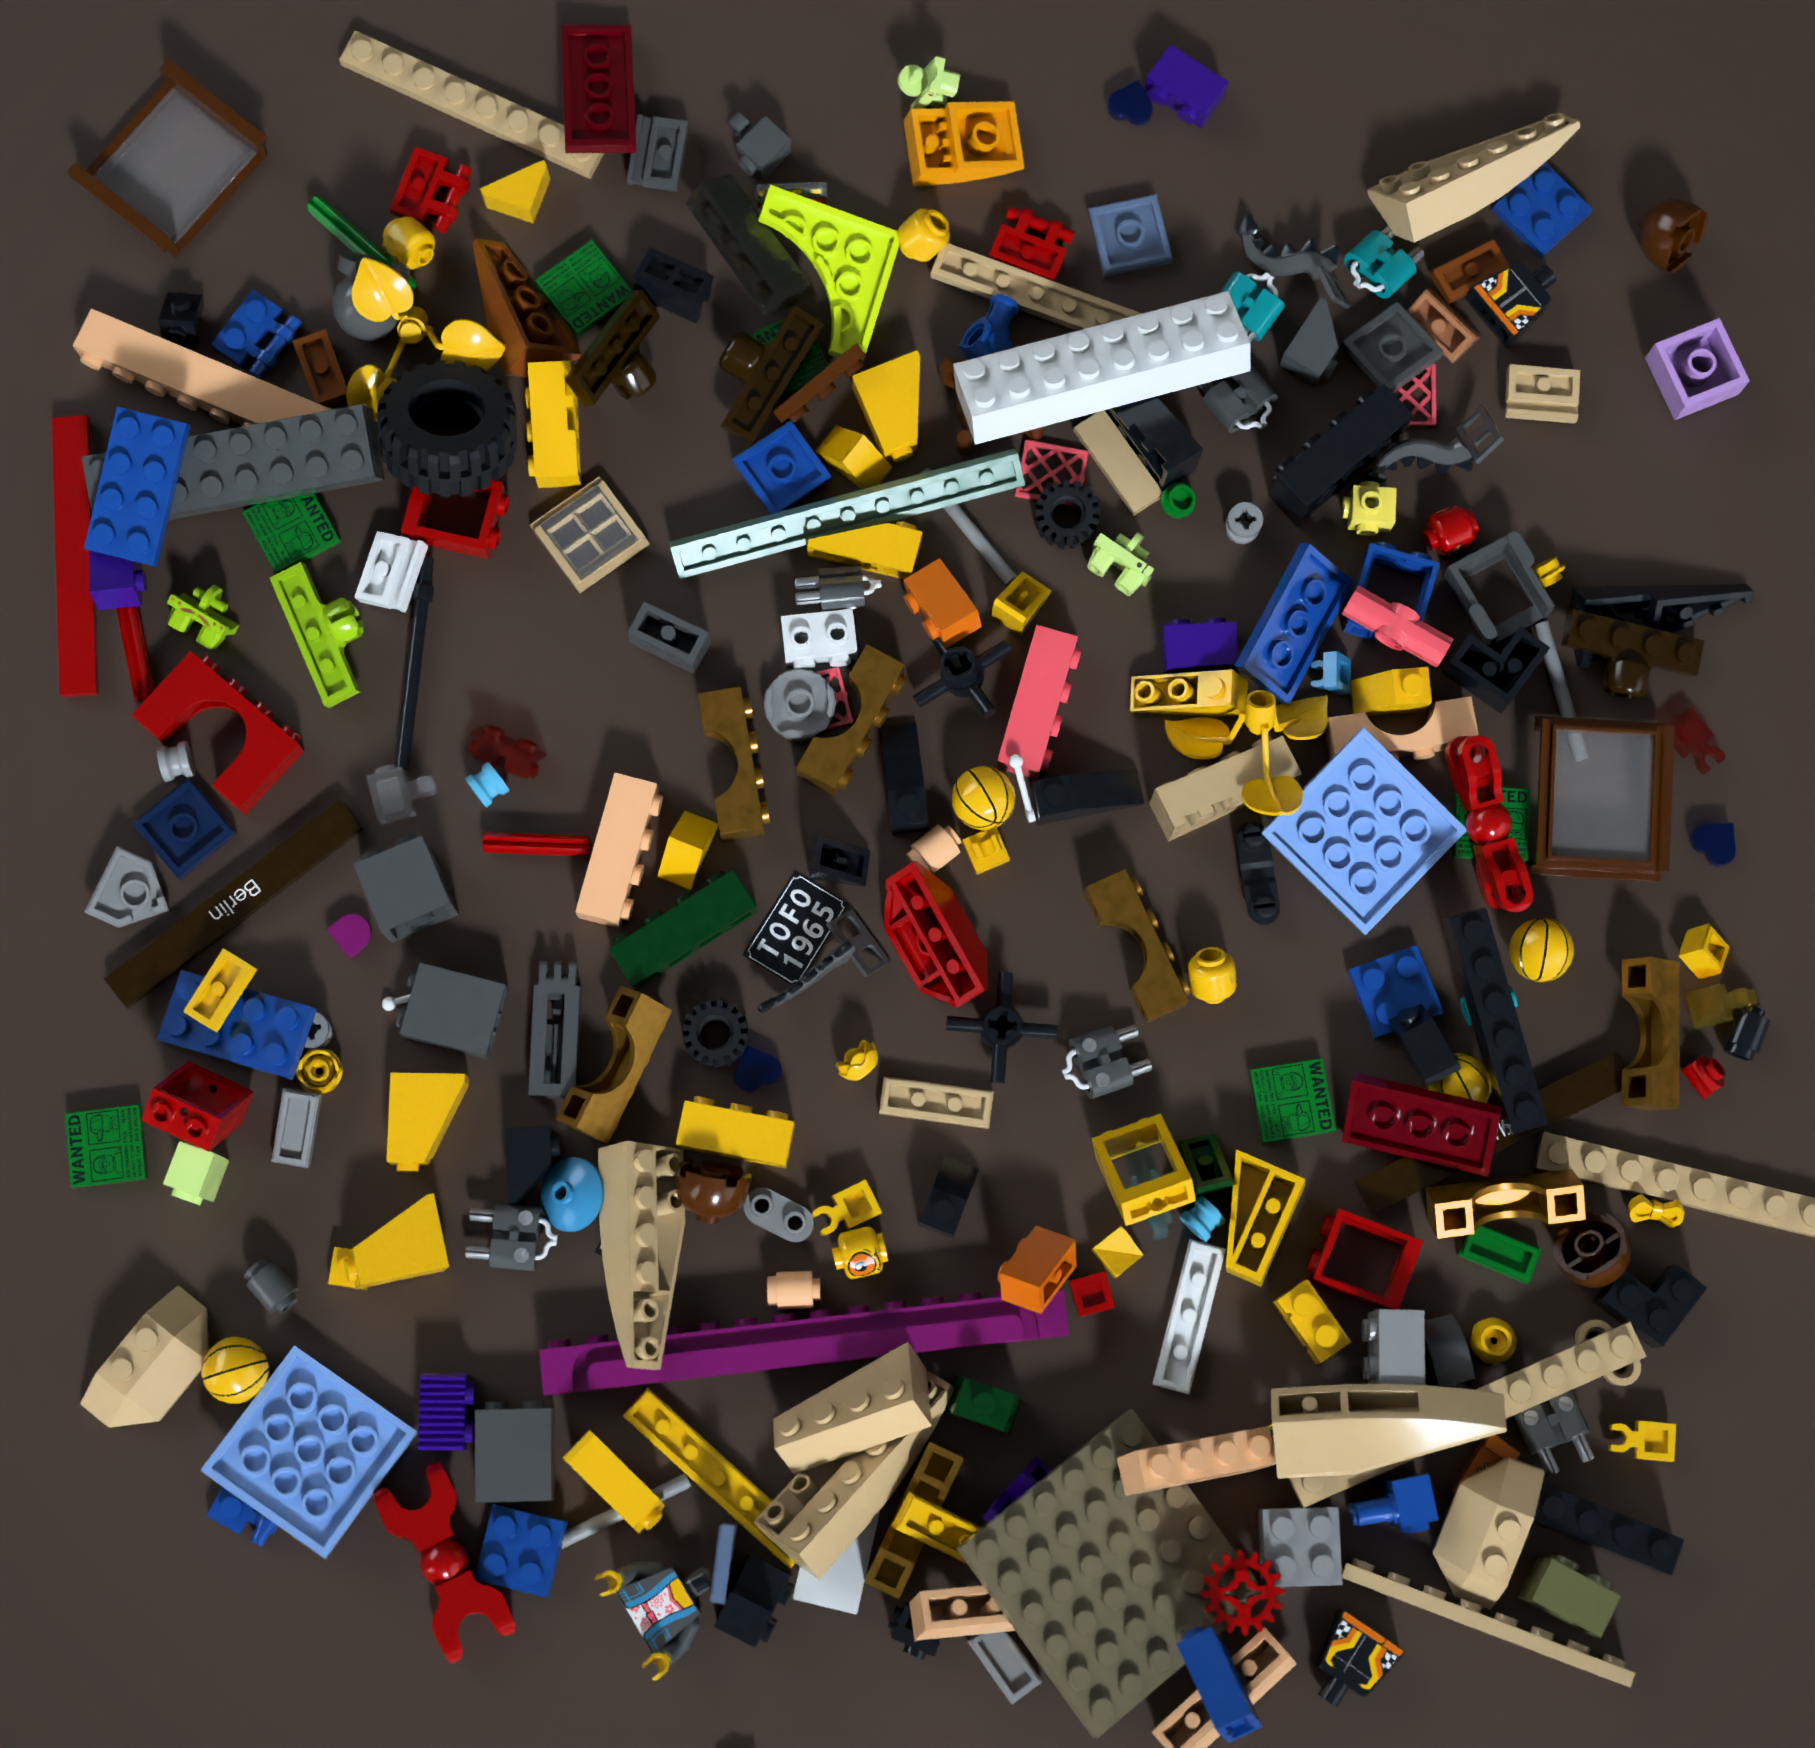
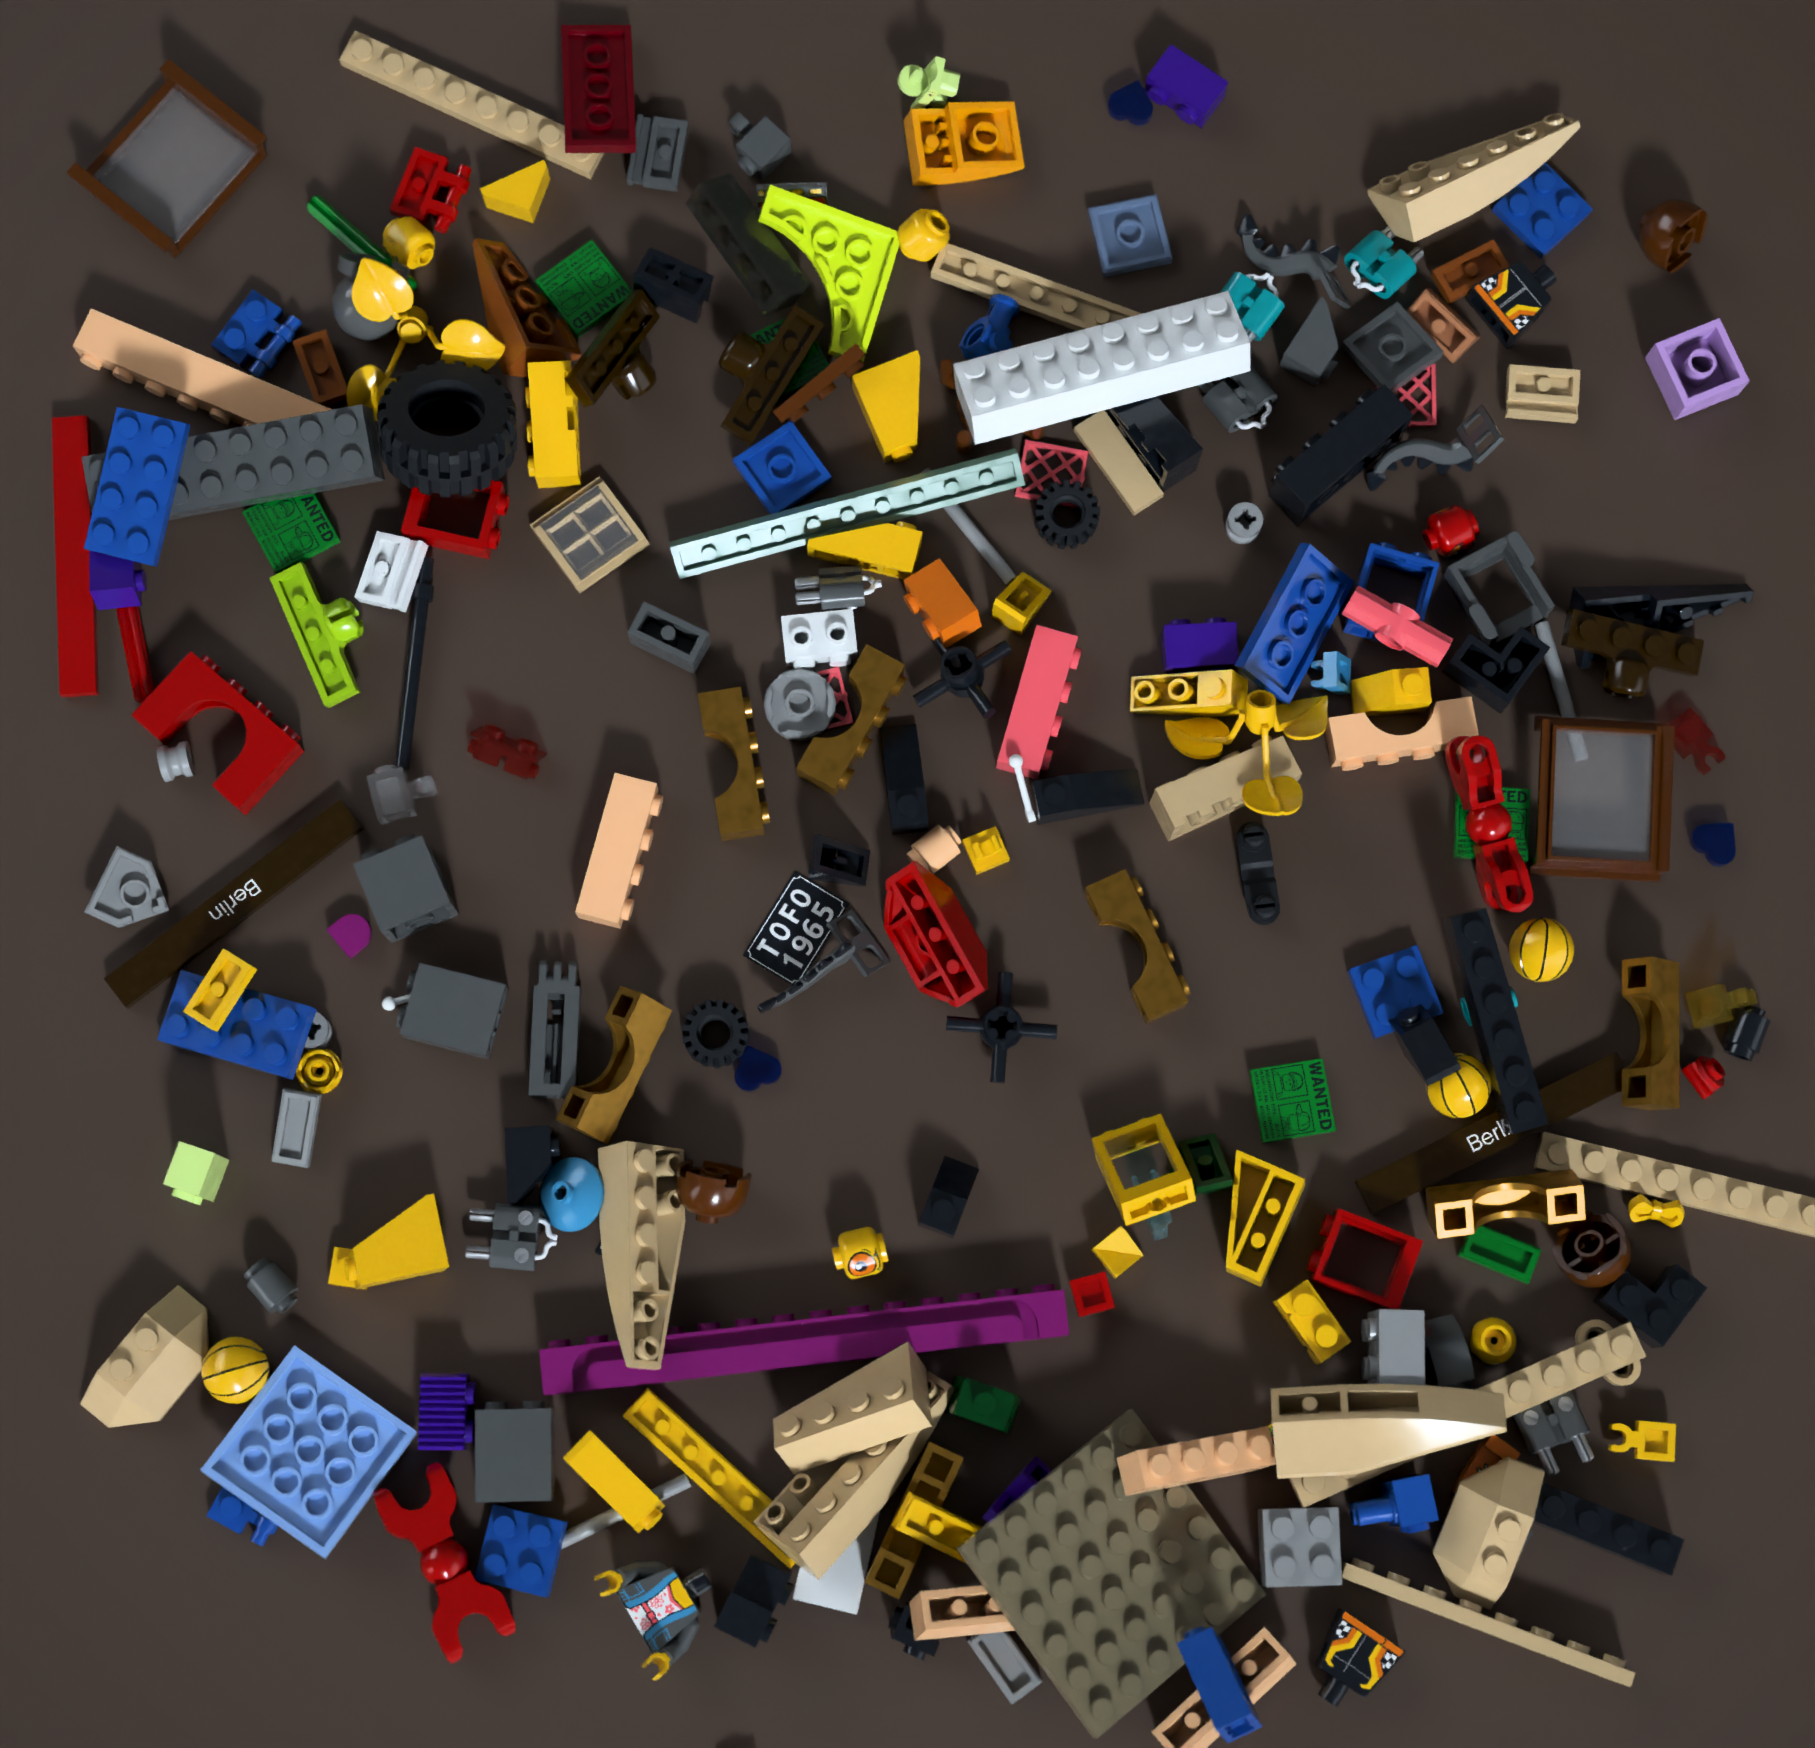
(106, 1146): green tile -> none
(180, 318): black bracket -> none
(184, 828): dark blue tile -> none
(188, 609): lime hips -> none
(210, 1113): red window -> none
(420, 1115): yellow slope -> none
(487, 784): medium azure wheel -> none
(536, 844): red axle -> none
(683, 929): dark green brick -> none
(686, 850): yellow slope -> none
(723, 1563): sand blue tile -> none
(735, 1132): yellow brick -> none
(777, 1216): light grey plate -> none
(793, 1290): light nougat brick -> none
(851, 1206): yellow plate -> none
(854, 457): yellow slope -> none
(858, 1061): yellow plate -> none
(936, 1102): tan tile -> none
(983, 798): yellow piece -> none
(1029, 252): red plate -> none
(1037, 1269): orange brick -> none
(1102, 1062): dark grey piece -> none
(1126, 558): yellowish green hips -> none
(1178, 500): green plate -> none
(1189, 1317): white tile -> none
(1202, 1219): medium azure wheel -> none
(1212, 975): yellow head -> none
(1268, 1591): red gear -> none
(1364, 831): light blue plate -> none
(1370, 508): light yellow brick -> none
(1421, 1124): dark red plate -> none
(1549, 571): yellow plate -> none
(1569, 1596): olive brick -> none
(1704, 951): yellow slope -> none

